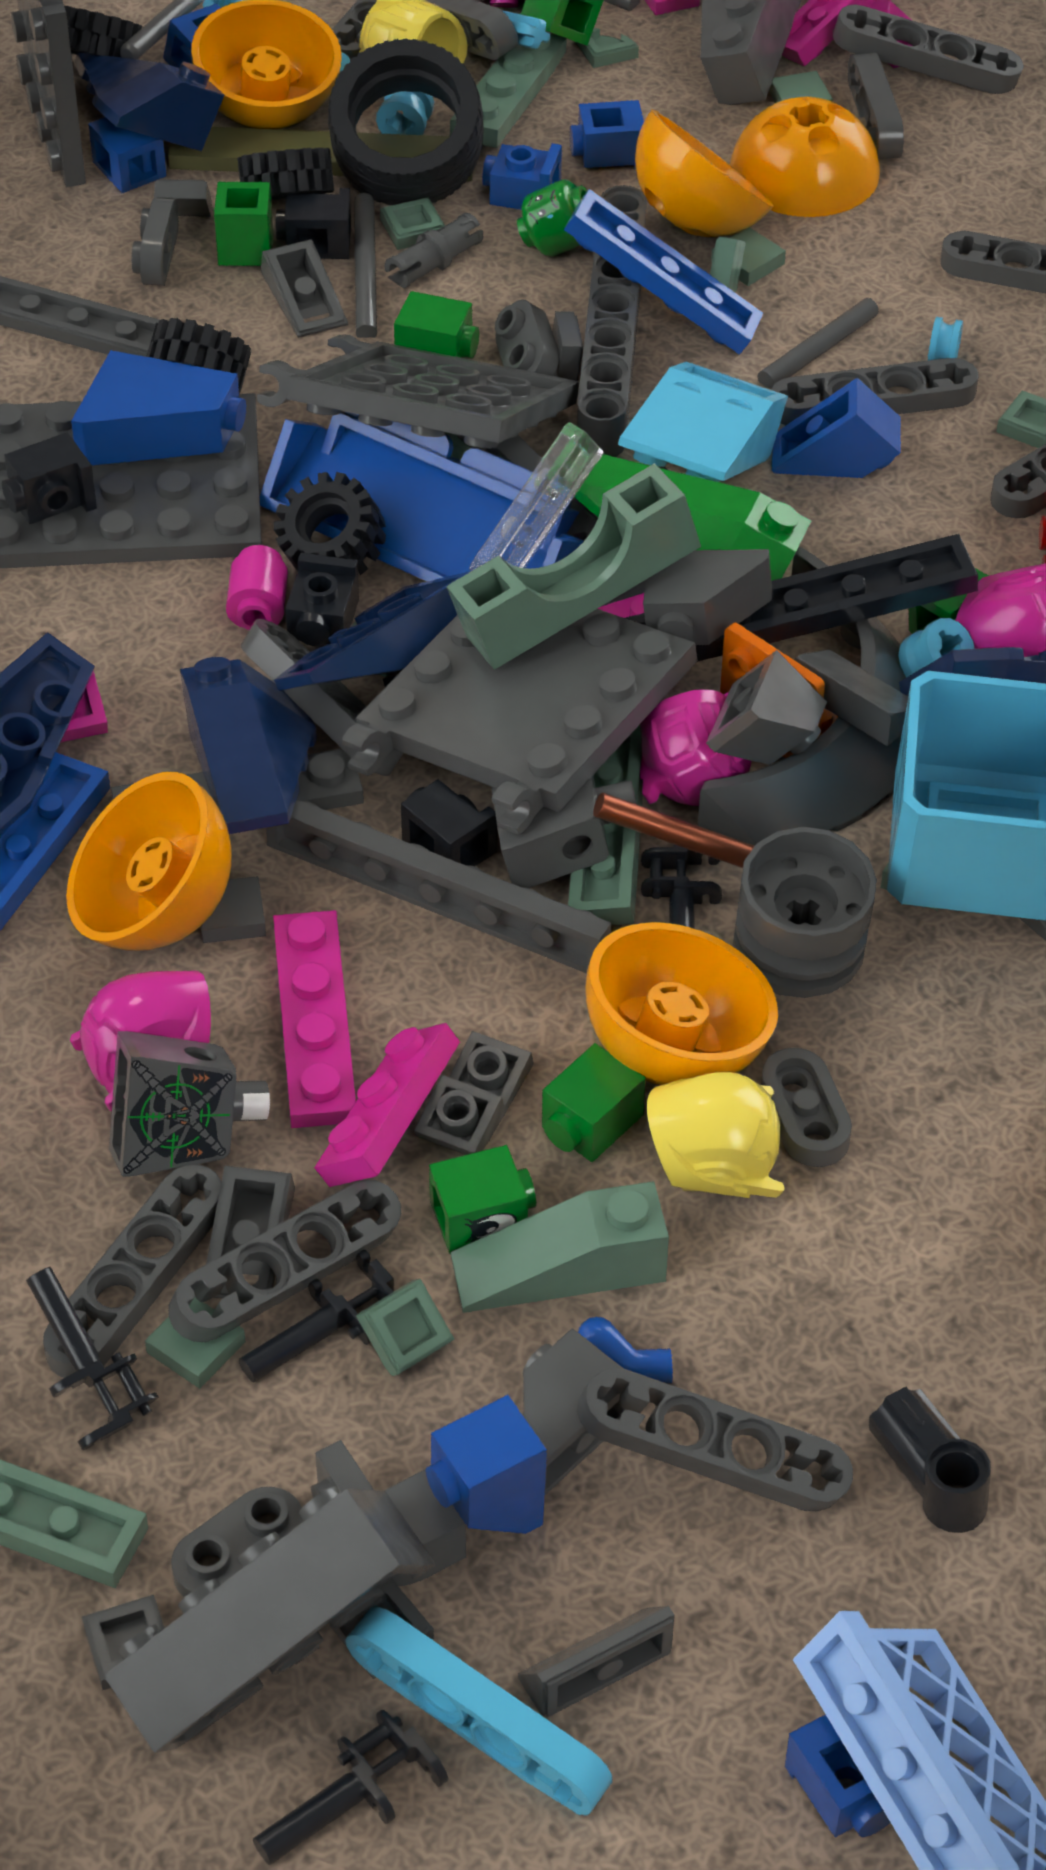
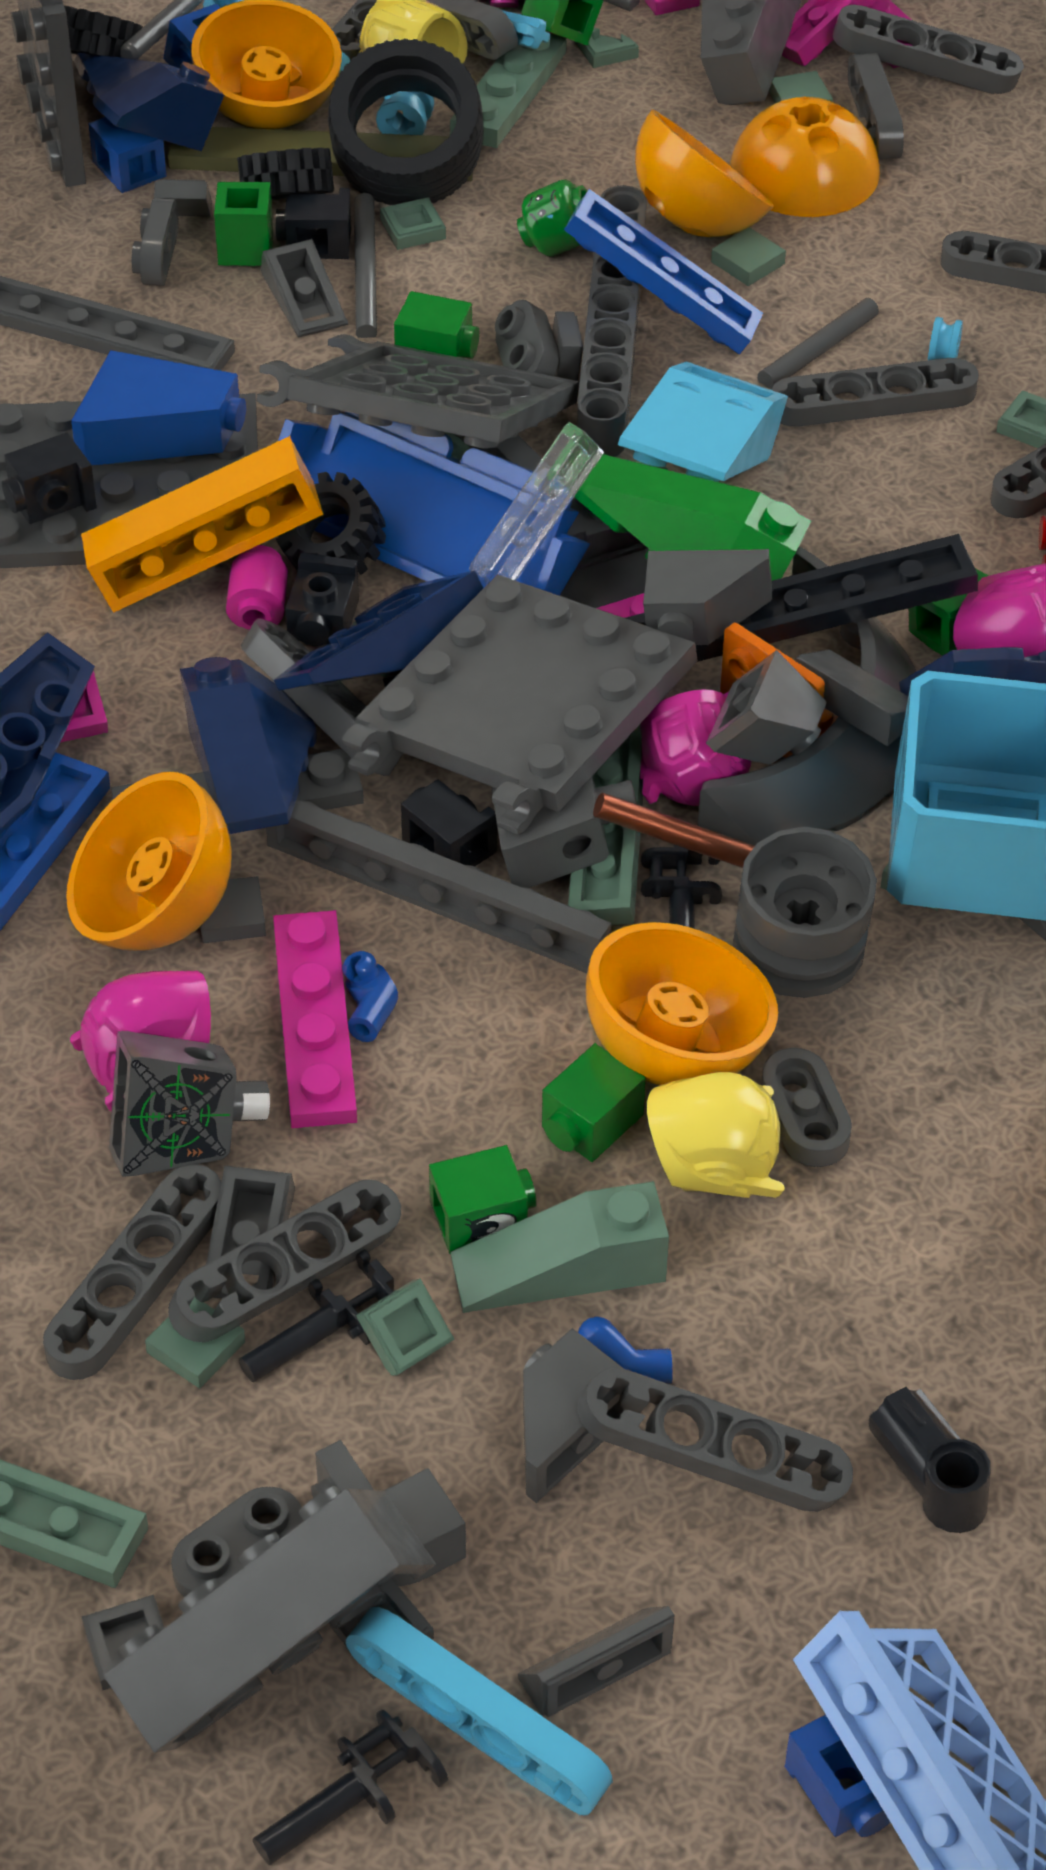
(86, 1359): black piece -> none
(199, 347): black tyre -> none
(201, 524): none -> light orange brick
(372, 992): none -> blue arm
(386, 1104): dark pink plate -> none
(434, 250): dark grey pin -> none
(475, 1095): dark grey slope -> none
(490, 1469): blue slope -> none
(519, 172): blue brick -> none
(607, 133): blue brick -> none
(637, 534): sand green arch -> none
(727, 261): sand green tile -> none
(840, 436): blue slope -> none
(932, 643): medium azure wheel -> none

